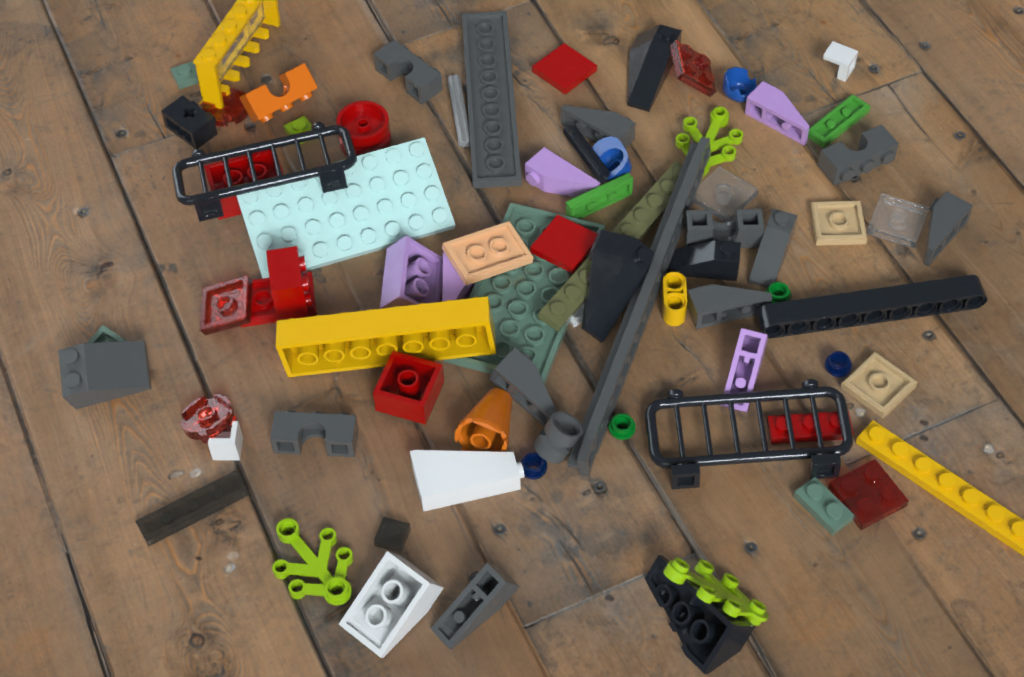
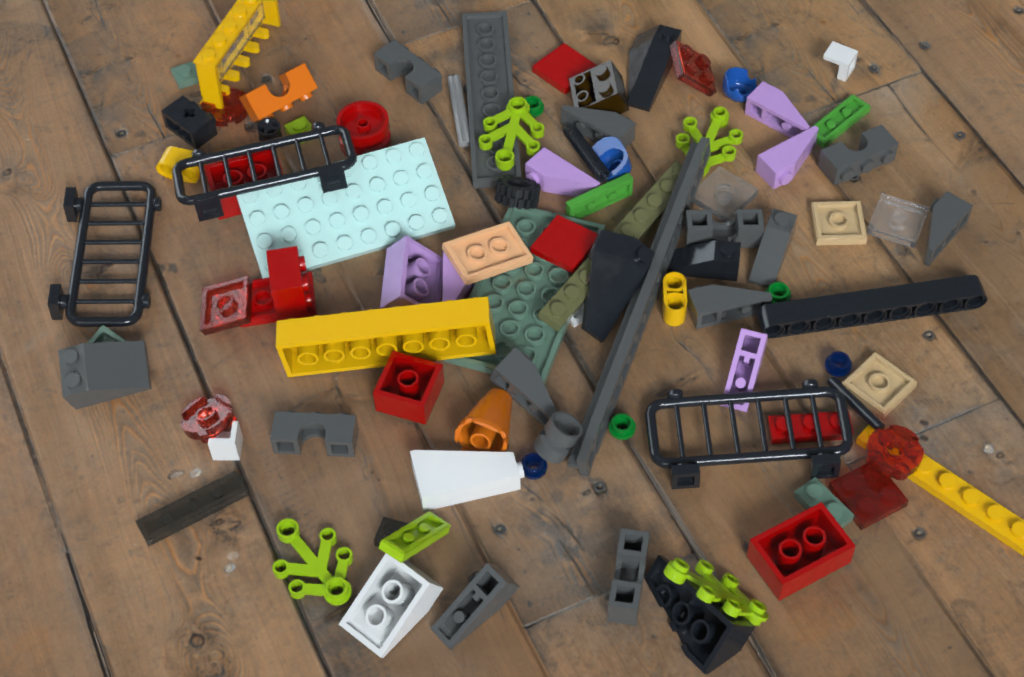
(72, 206): none -> black bar
(170, 158): none -> yellow beam
(268, 129): none -> black wheel
(414, 536): none -> lime tile
(516, 110): none -> lime plant
(517, 192): none -> black tyre
(536, 106): none -> green plate
(600, 89): none -> dark brown slope
(628, 577): none -> dark grey arch
(783, 161): none -> lavender slope
(800, 551): none -> red brick
(856, 404): none -> black bar
(894, 465): none -> clear red plate

